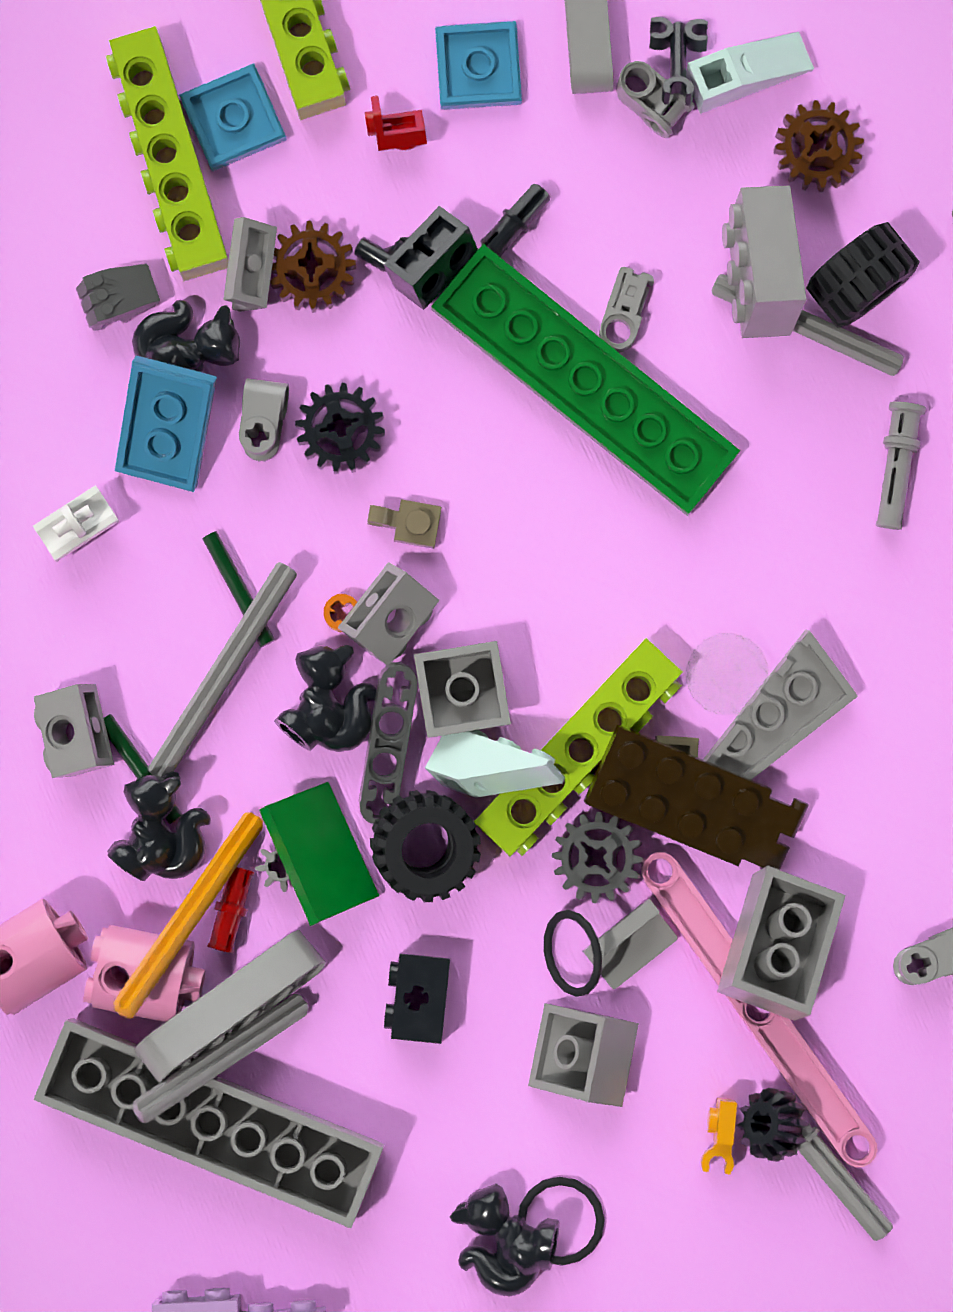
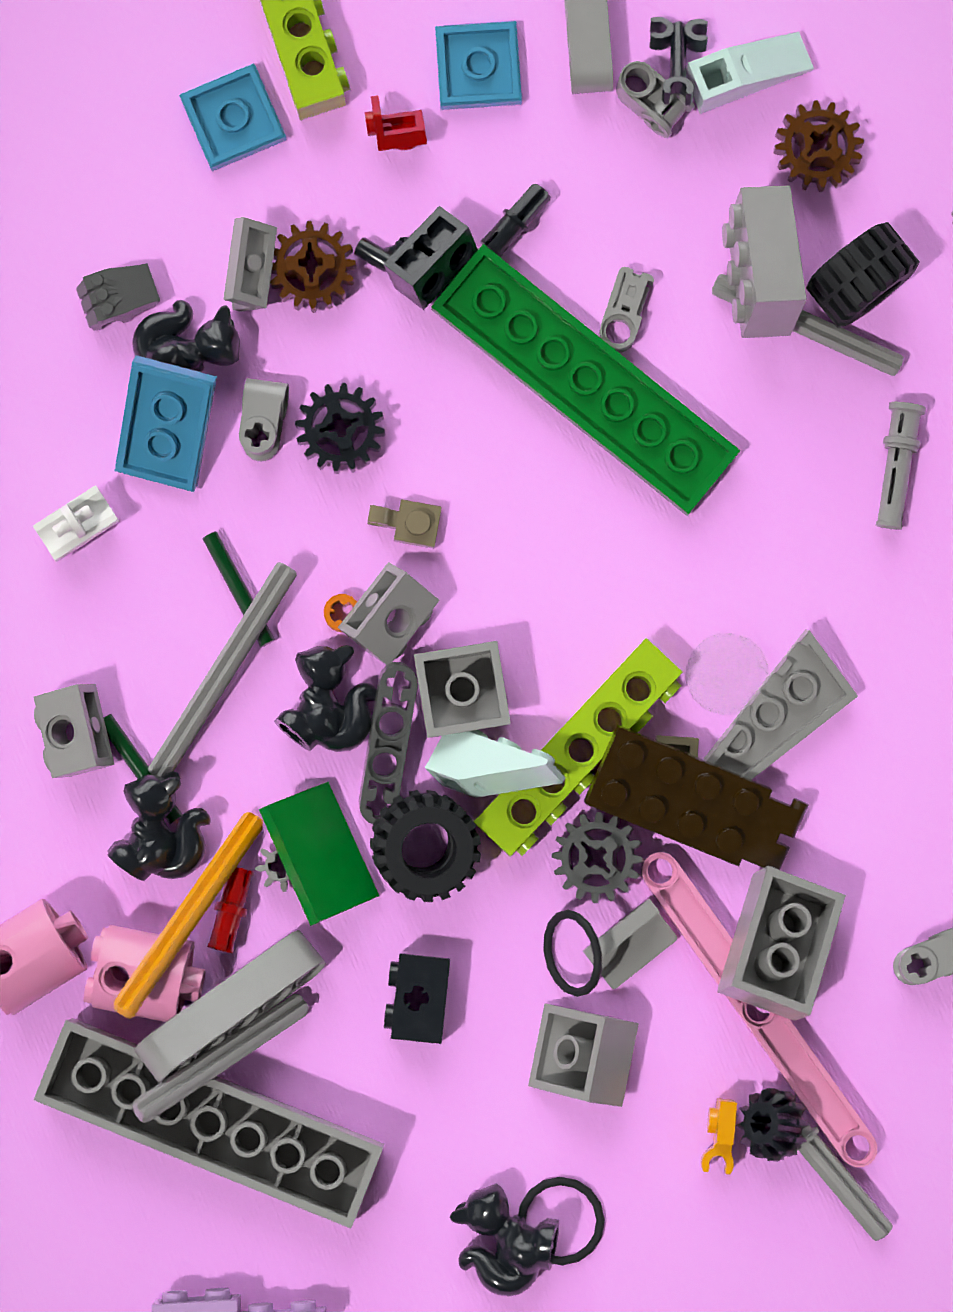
(145, 52): lime brick -> none

